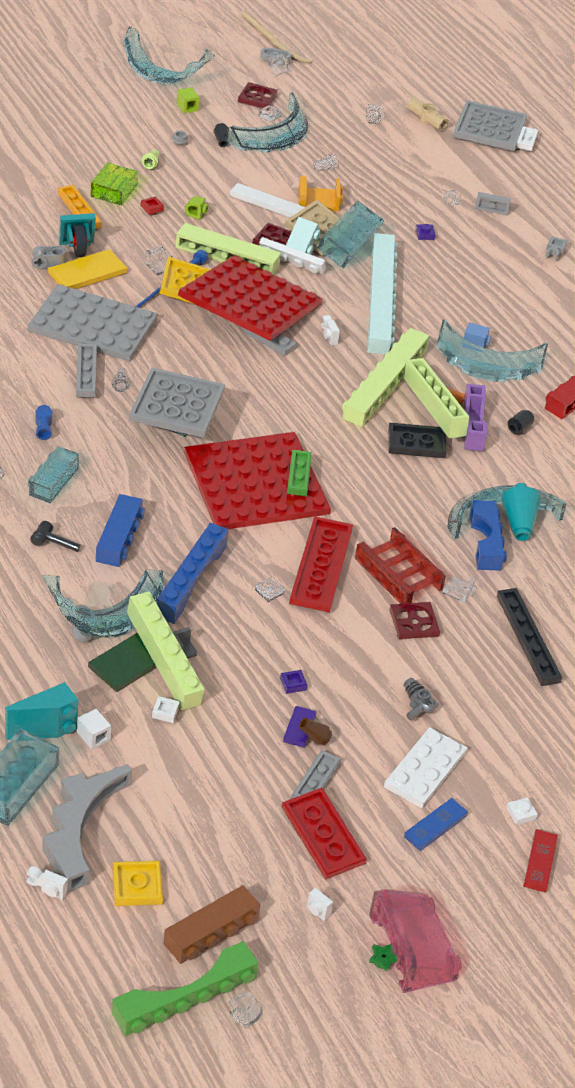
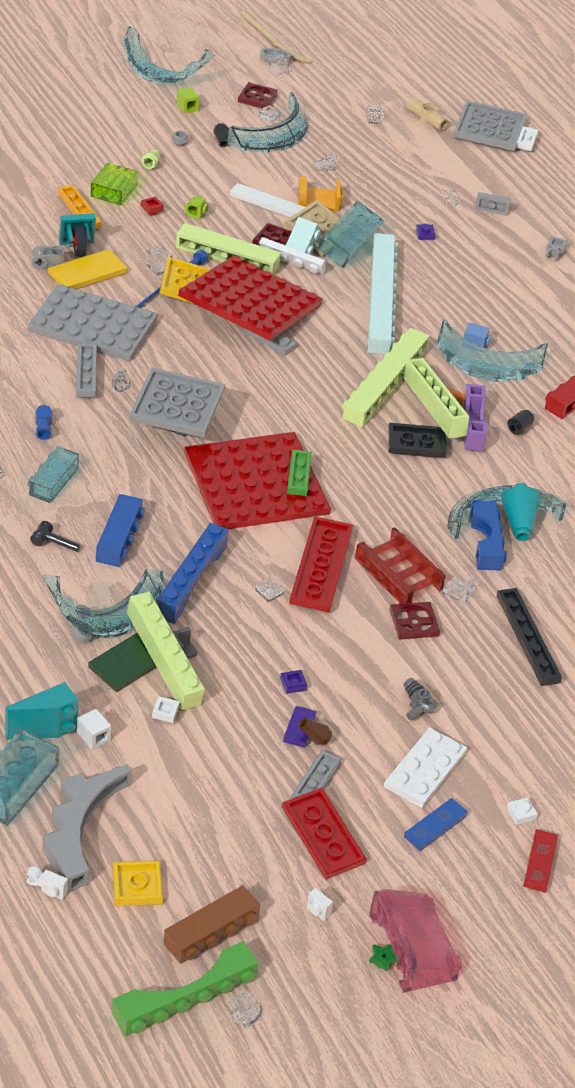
(331, 331): white plate -> none

